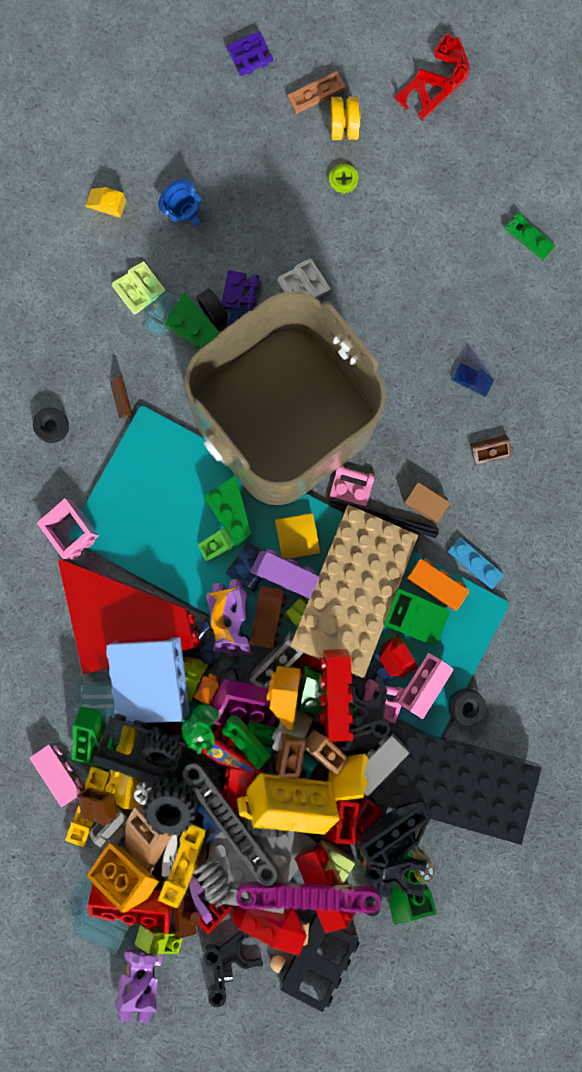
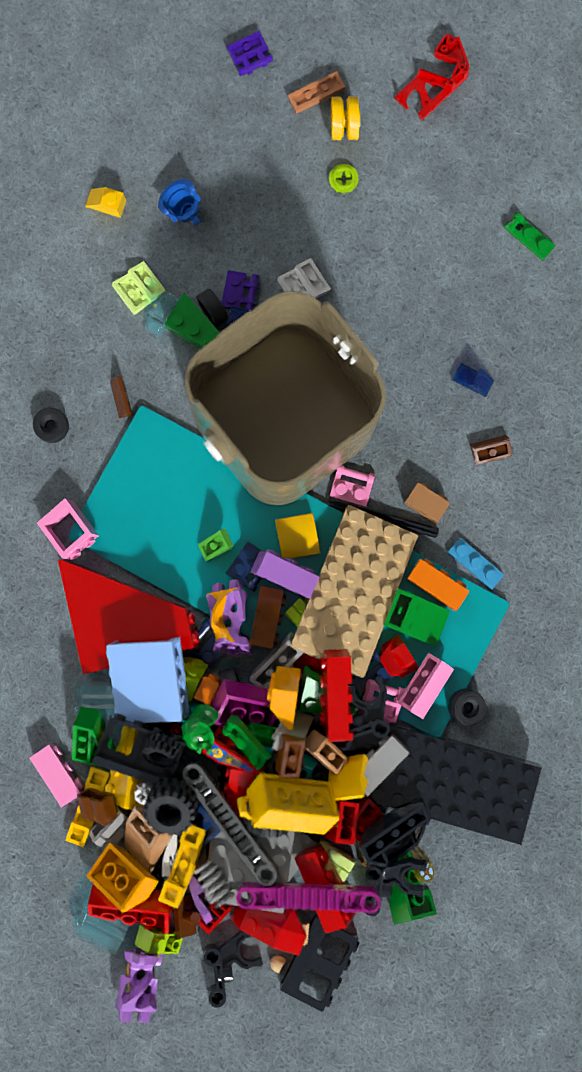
(229, 509): green wedge -> none

